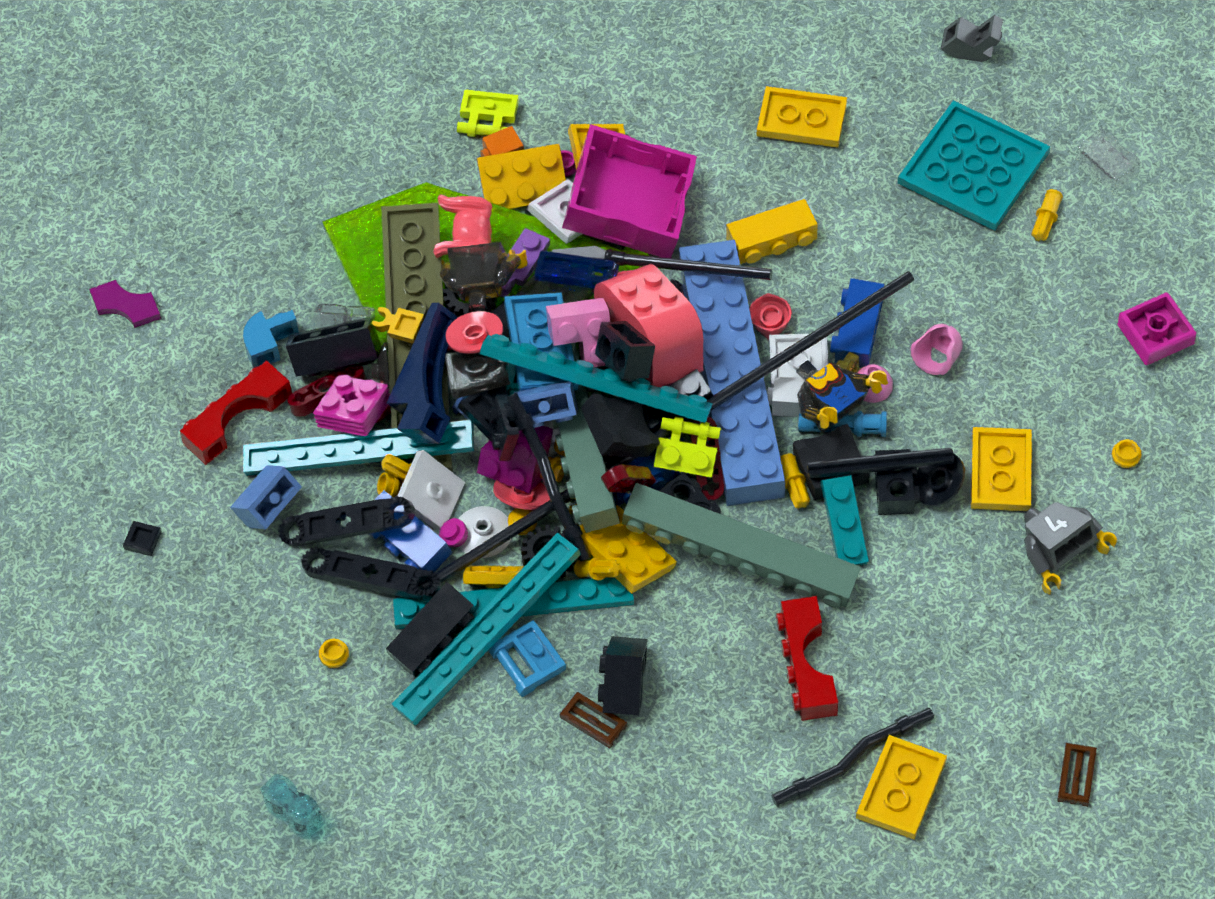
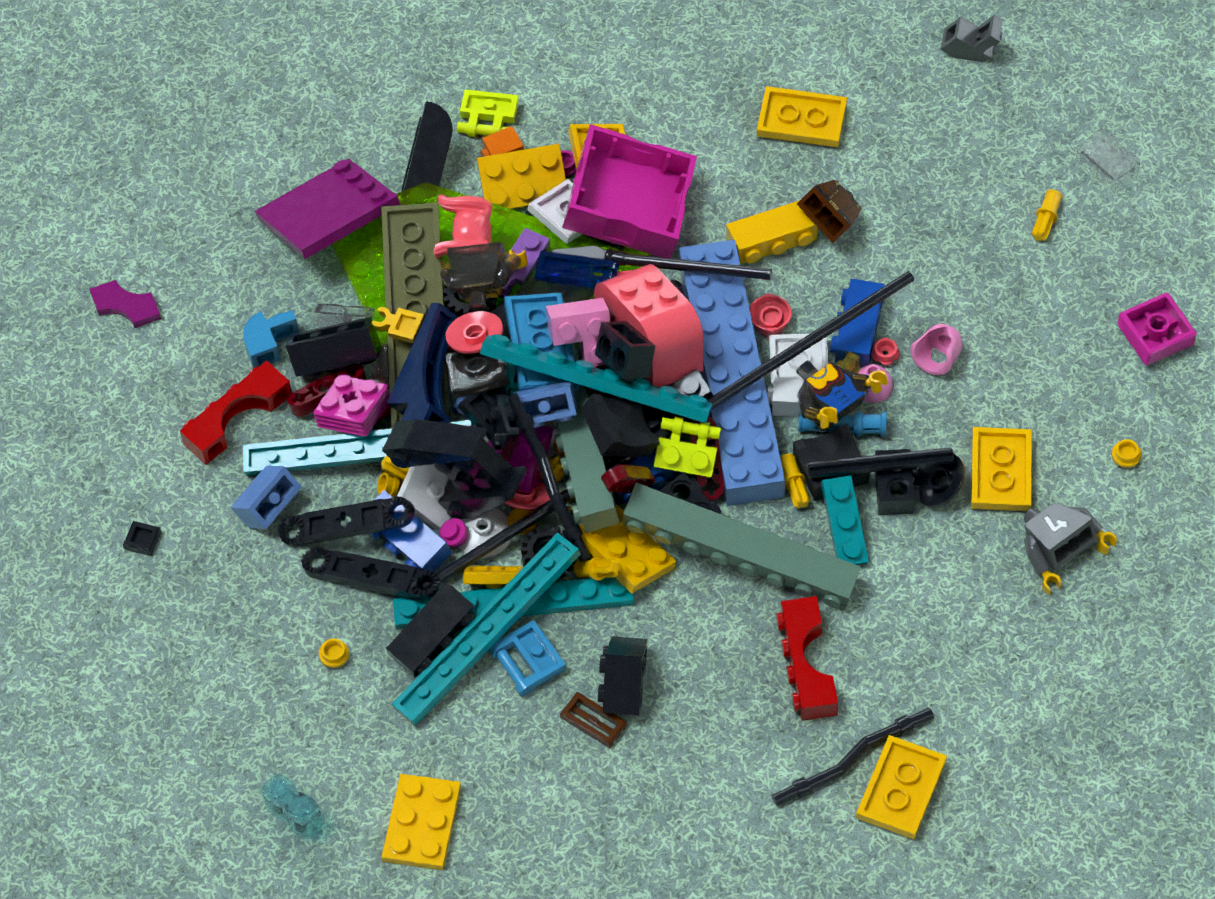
(326, 208): none -> magenta plate
(421, 821): none -> yellow plate
(429, 147): none -> black brick
(475, 471): none -> black wedge
(830, 208): none -> reddish brown torso
(883, 345): none -> coral plate
(973, 165): teal plate -> none
(1073, 798): reddish brown tile -> none

